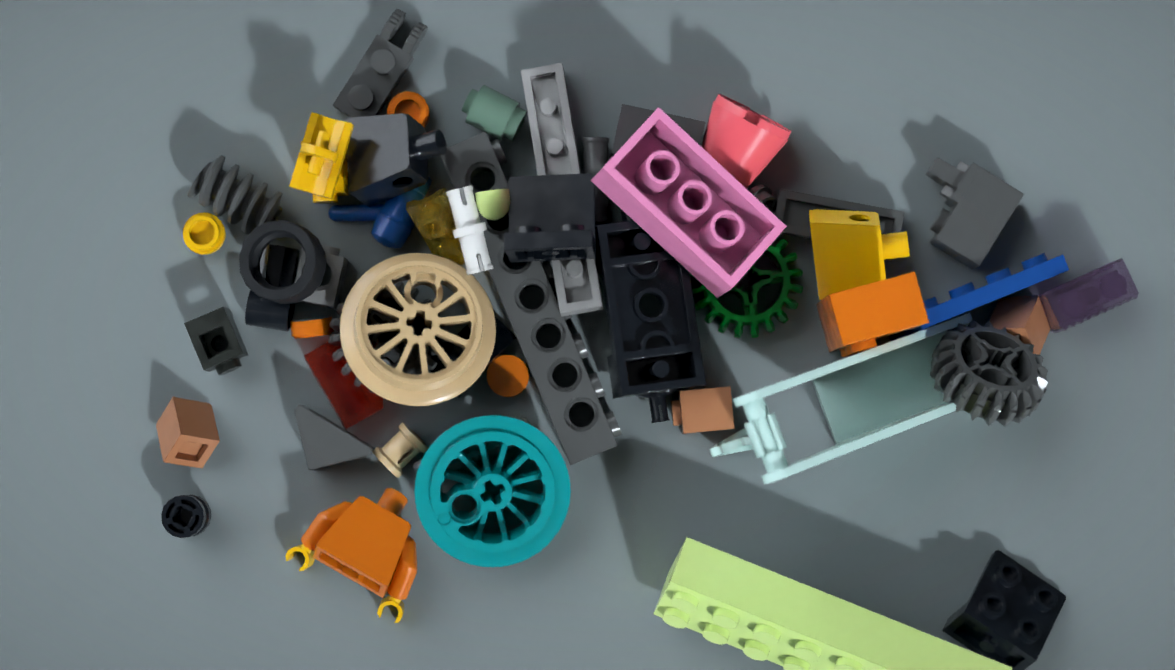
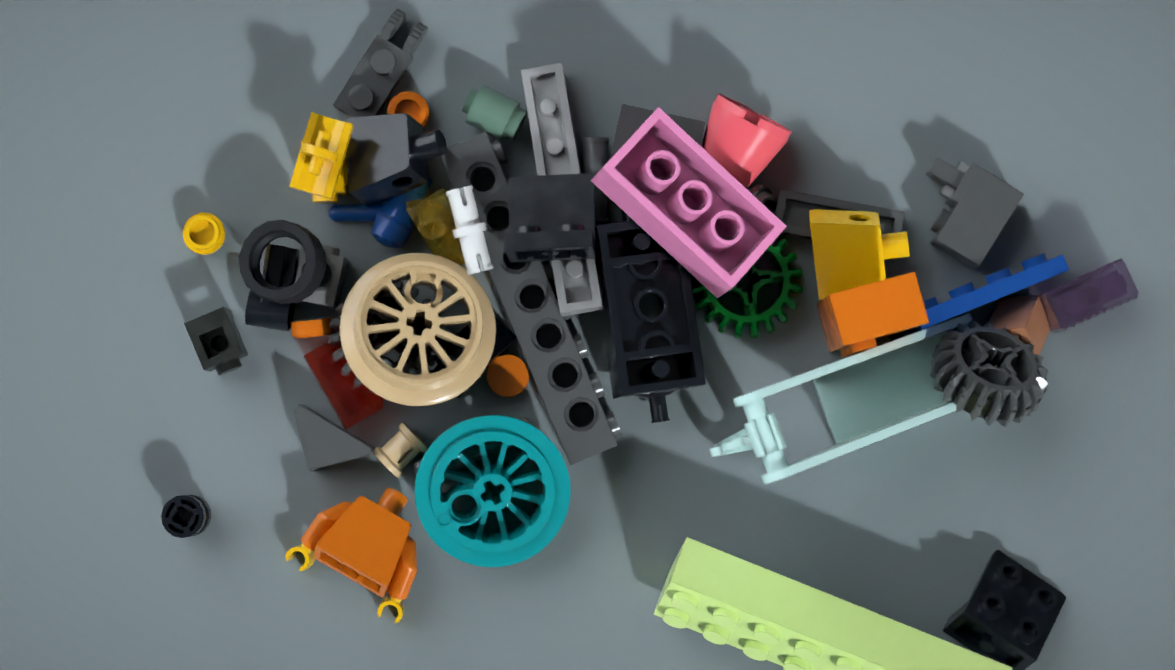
(187, 432): nougat panel -> none
(235, 196): dark grey piece -> none
(493, 203): yellowish green hinge -> none
(703, 410): nougat brick -> none

